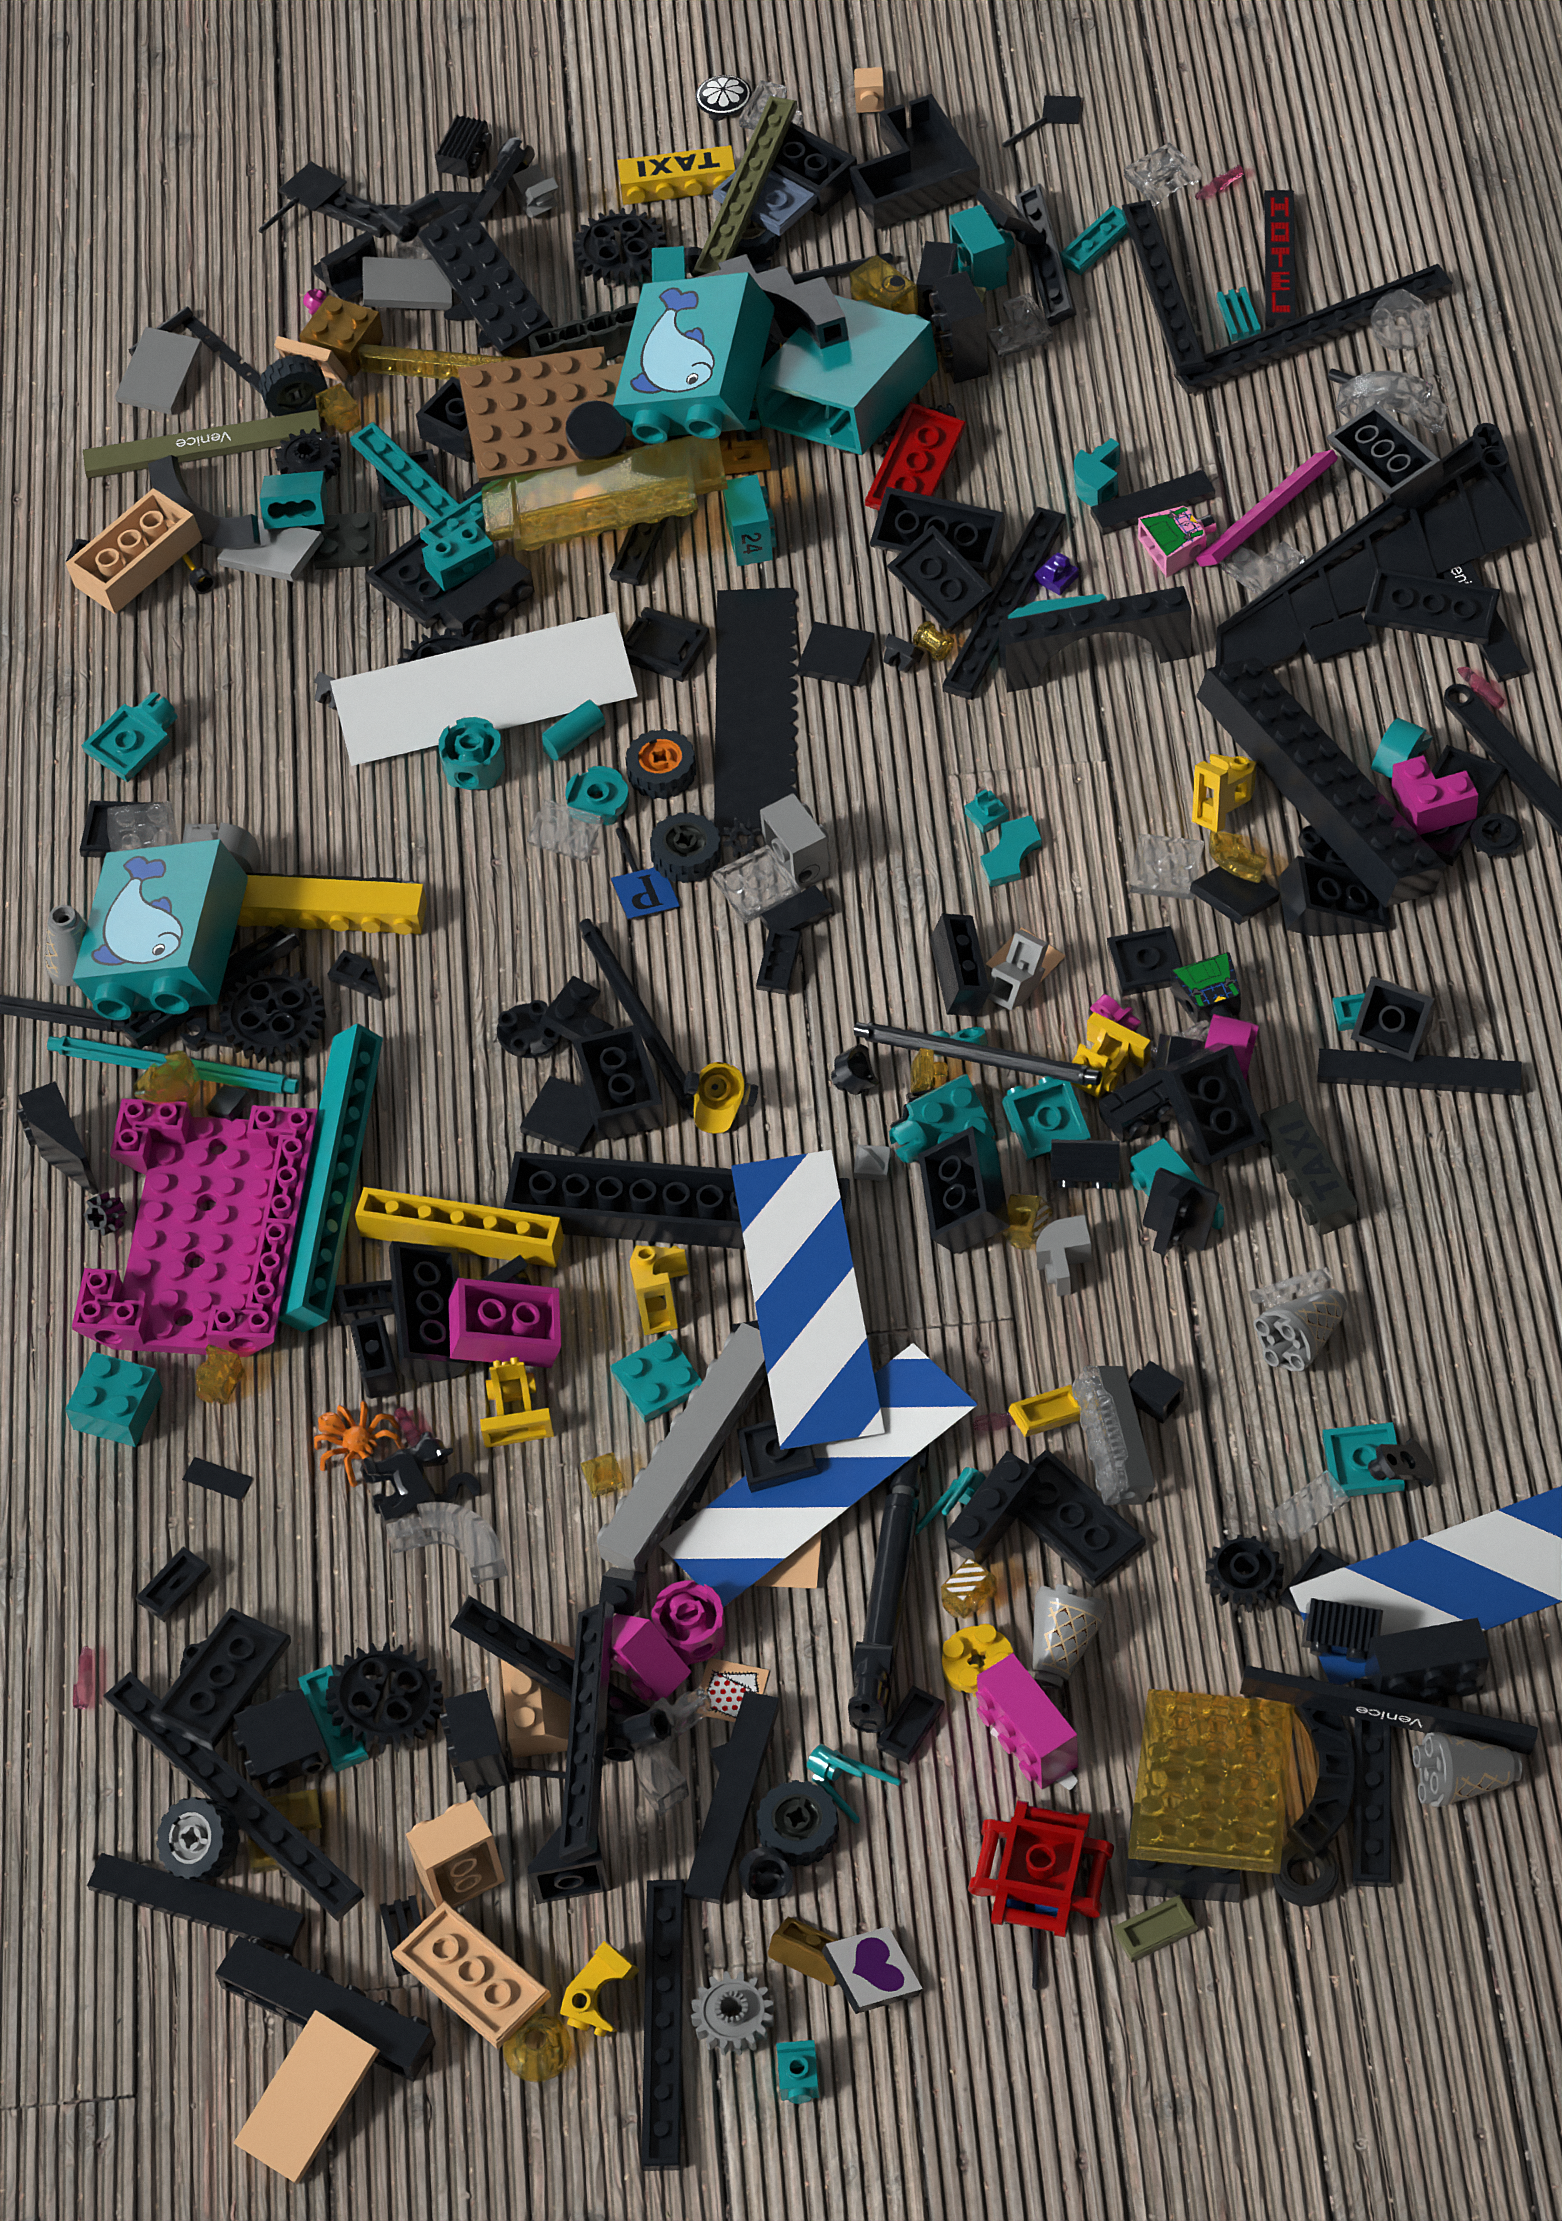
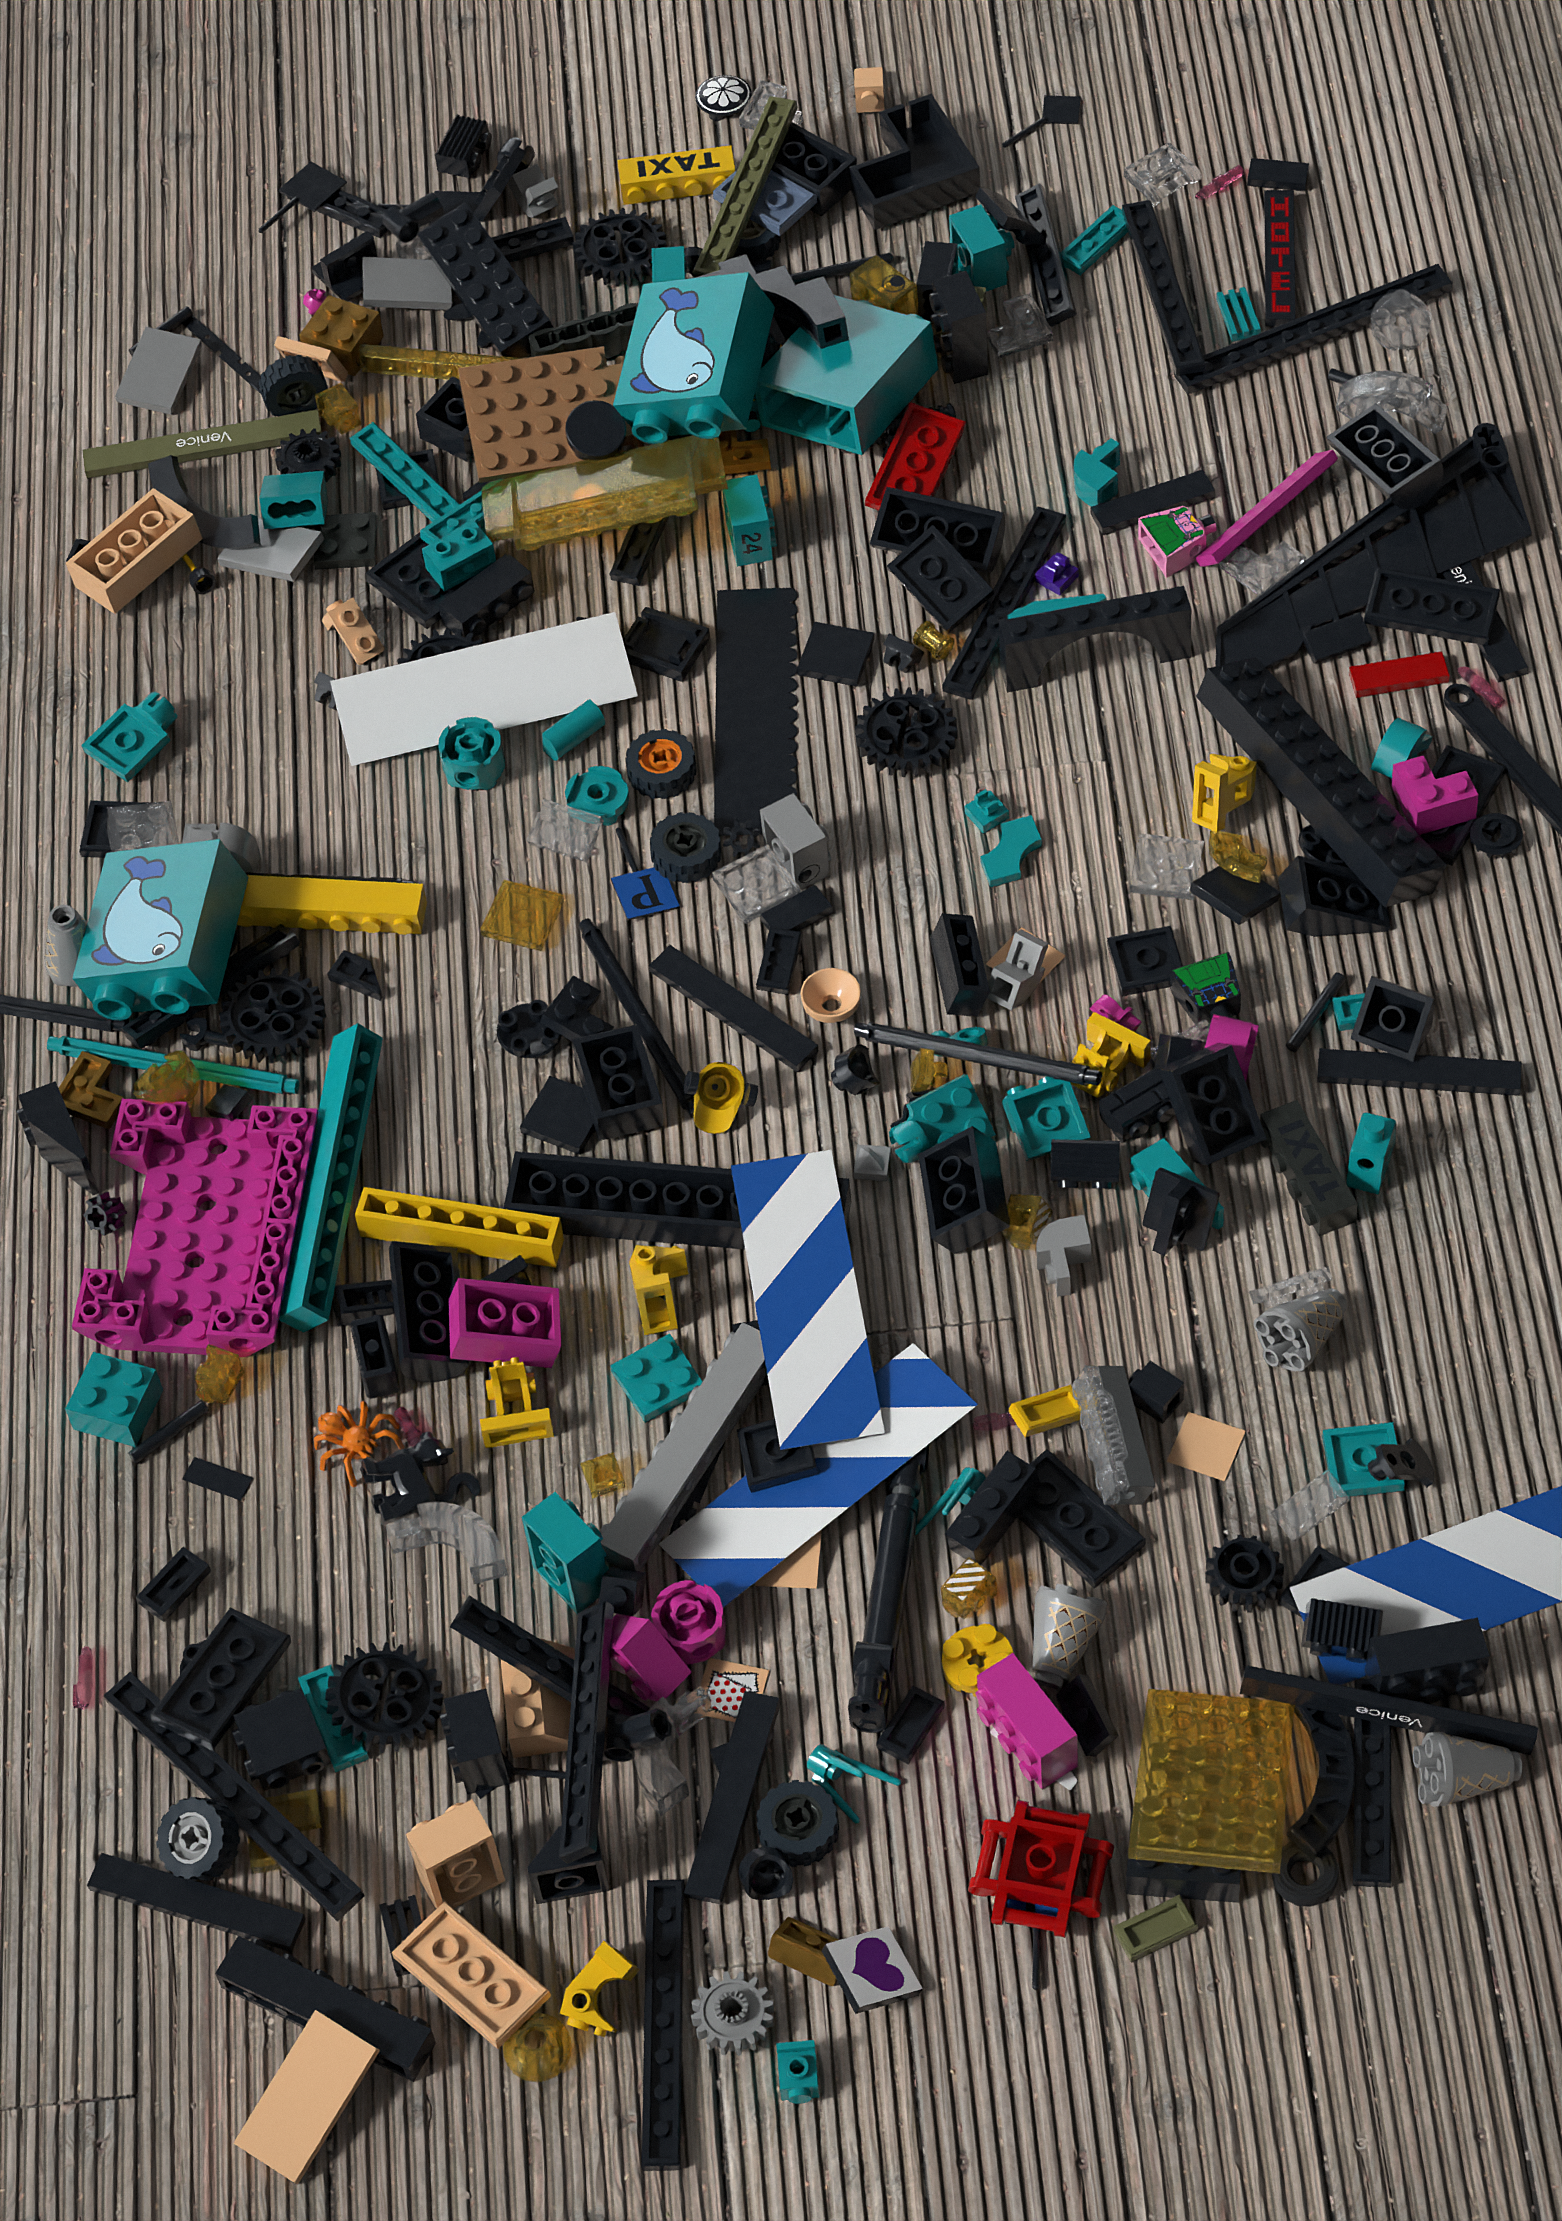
(83, 1091): none -> pearl gold plate
(168, 1431): none -> black piece
(353, 630): none -> light nougat bracket
(522, 915): none -> clear yellow tile
(535, 239): none -> black plate
(566, 1551): none -> teal brick
(733, 1008): none -> black tile
(828, 985): none -> light nougat piece
(889, 723): none -> black gear
(1087, 1715): none -> black plate
(1206, 1446): none -> light nougat sticker
(1278, 174): none -> black tile
(1315, 1012): none -> black bar
(1376, 1142): none -> teal torso
(1399, 674): none -> red tile

